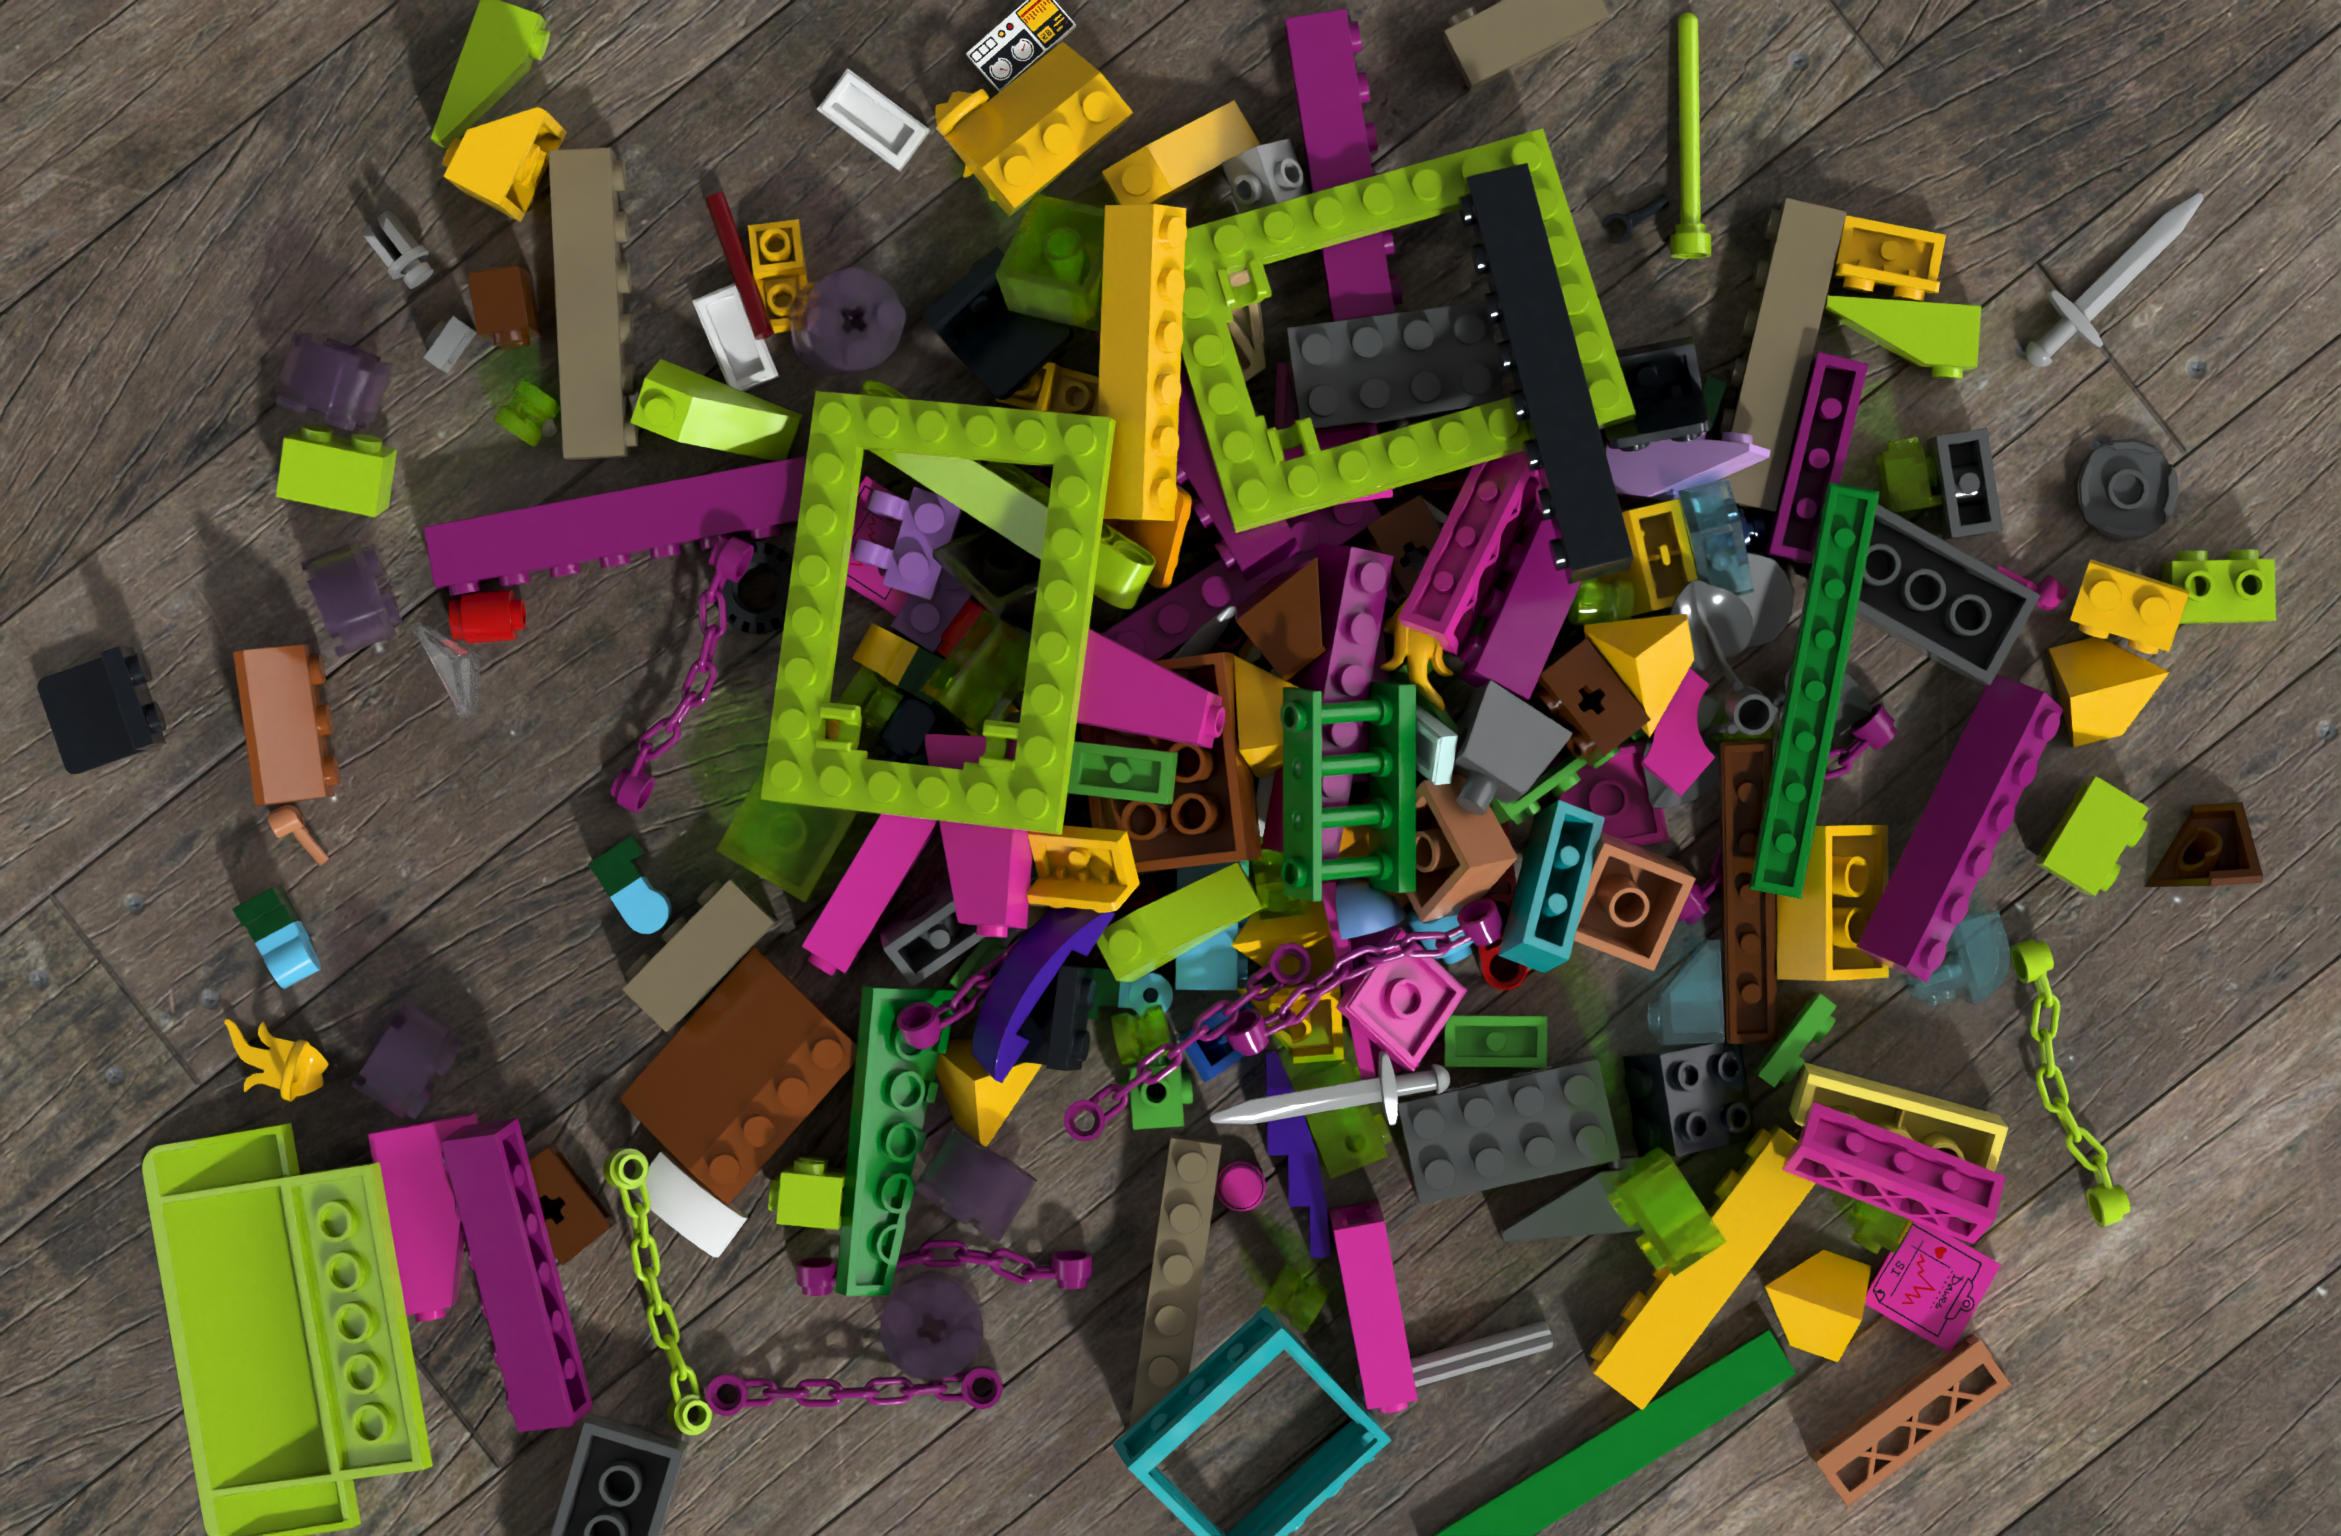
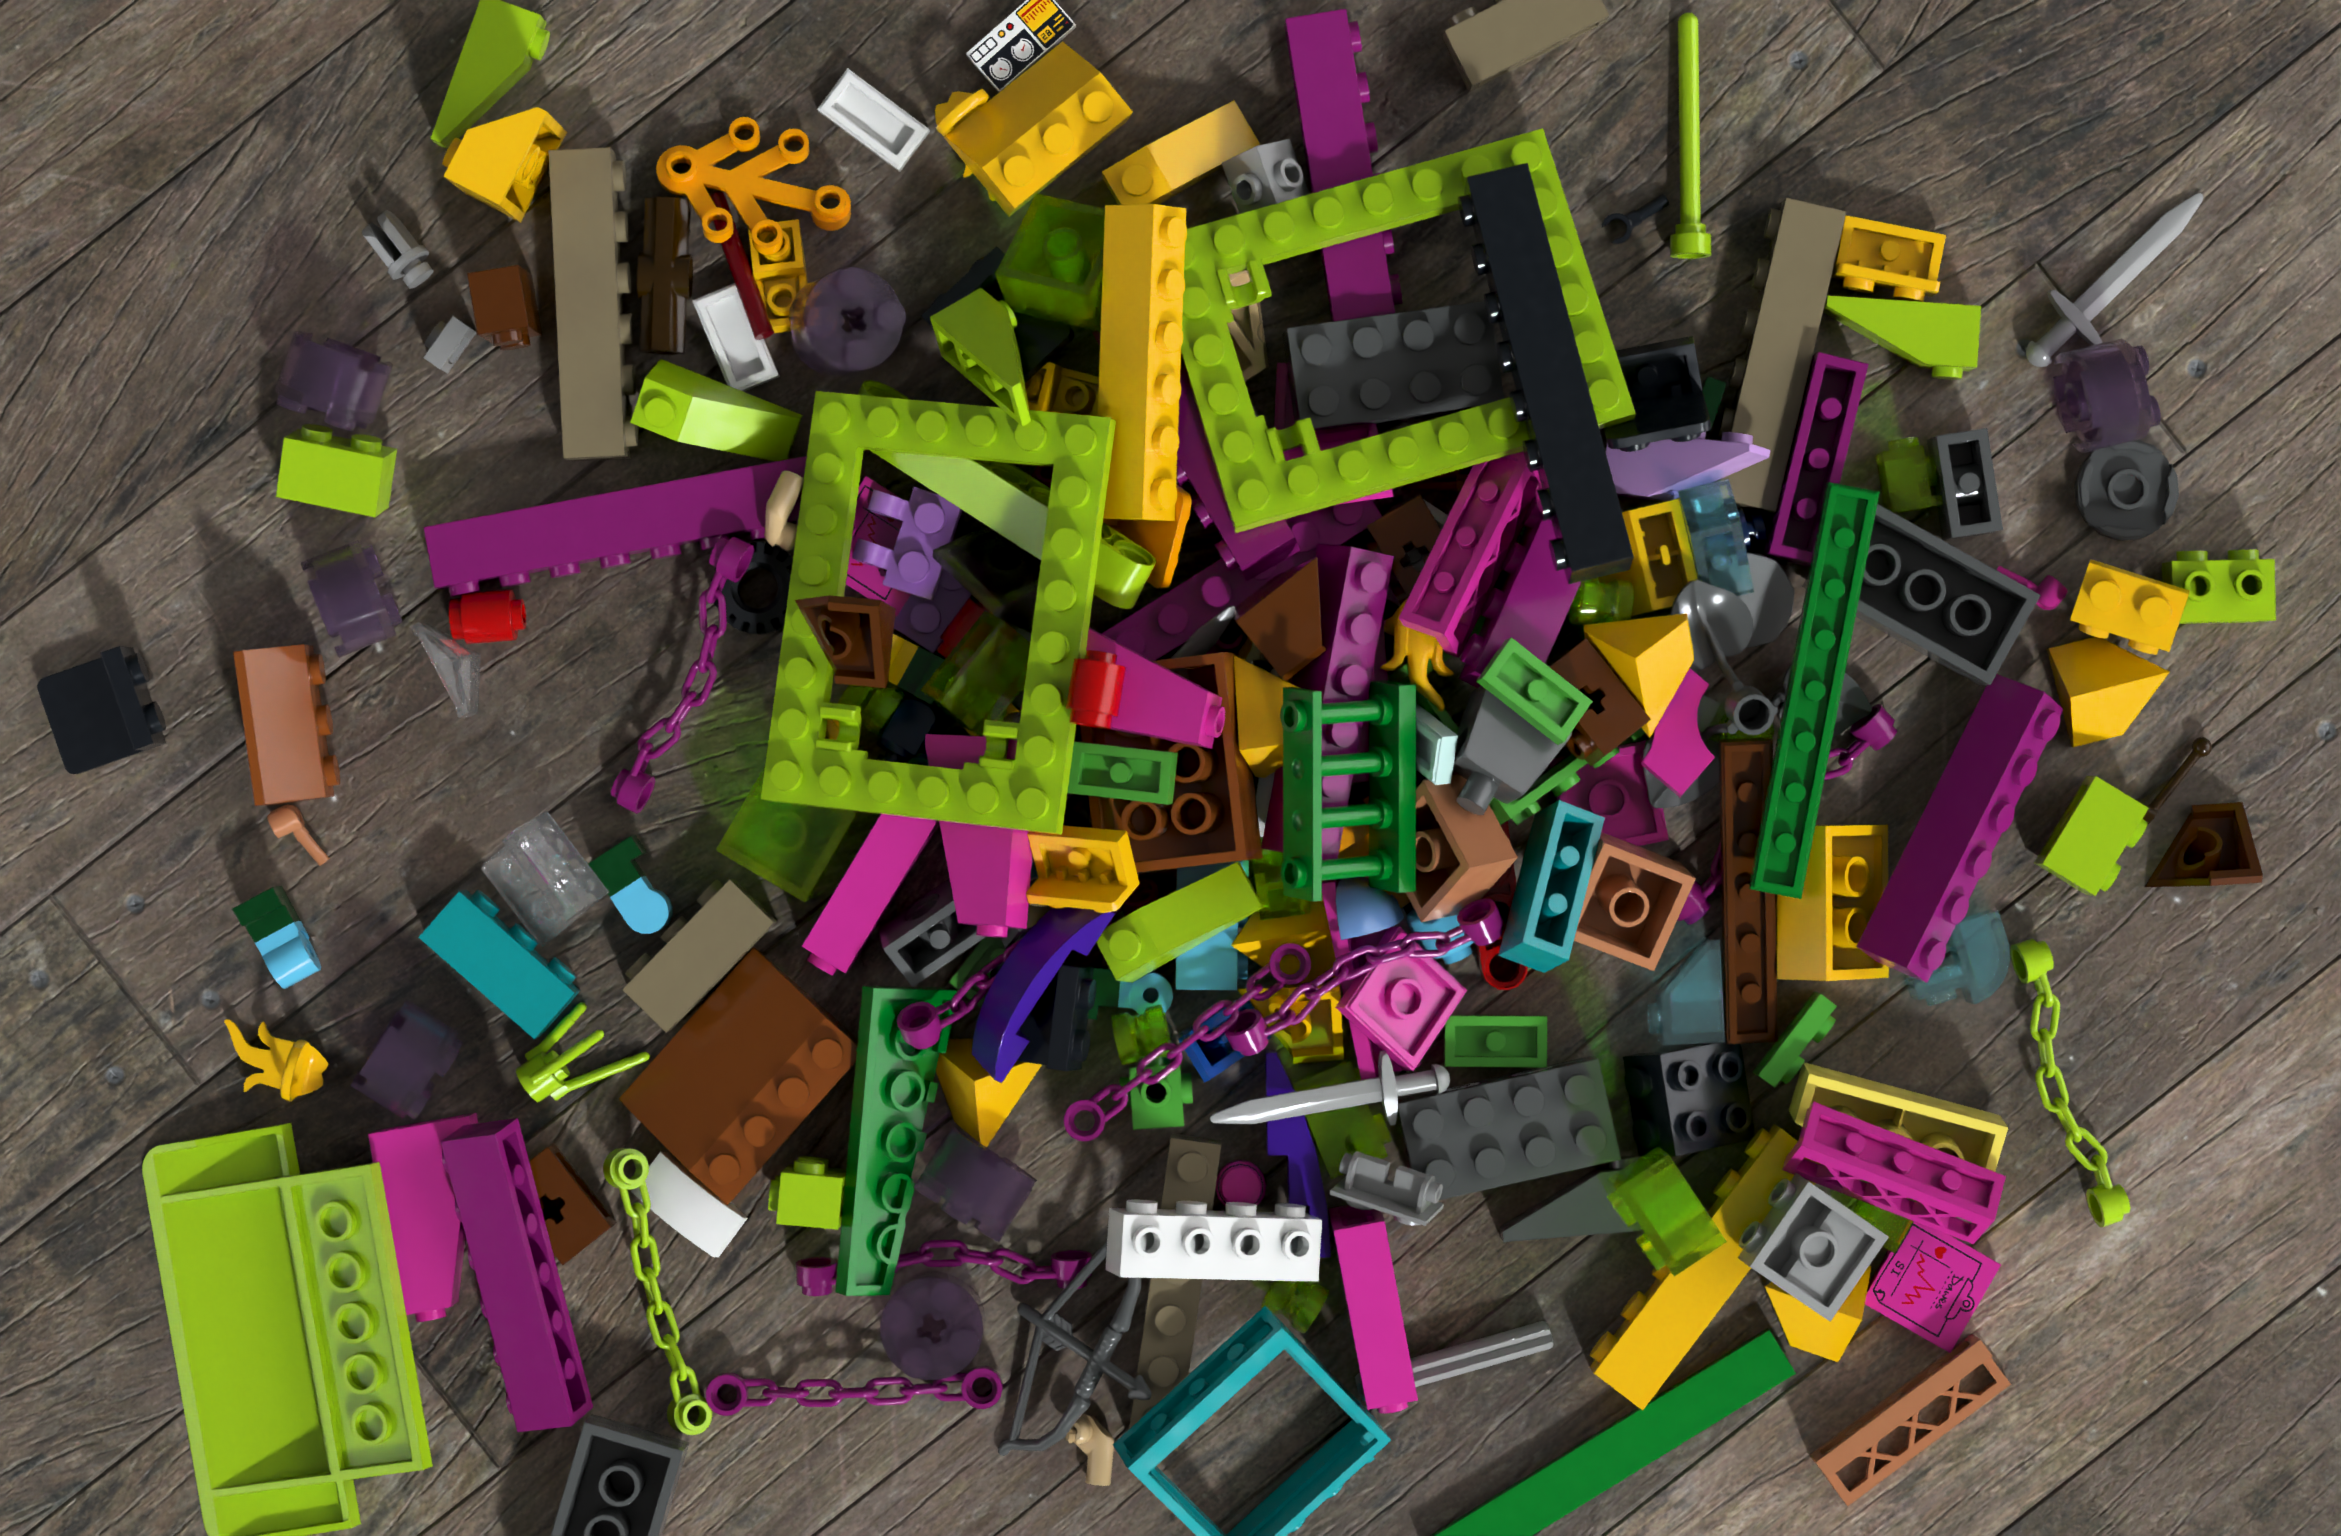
(501, 962): none -> teal brick
(531, 400): clear neon green wheel -> none
(543, 878): none -> clear bracket
(545, 1072): none -> lime plant
(665, 276): none -> dark brown piece
(747, 183): none -> light orange plant
(779, 508): none -> tan arm
(853, 636): none -> reddish brown slope
(981, 344): none -> lime slope
(1058, 1334): none -> dark grey piece
(1095, 689): none -> red brick
(1097, 1445): none -> tan arm
(1213, 1243): none -> white brick
(1409, 1198): none -> light grey hinge
(1534, 691): none -> bright green plate
(1811, 1245): none -> light grey plate
(2105, 394): none -> clear purple brick
(2200, 748): none -> dark brown hinge

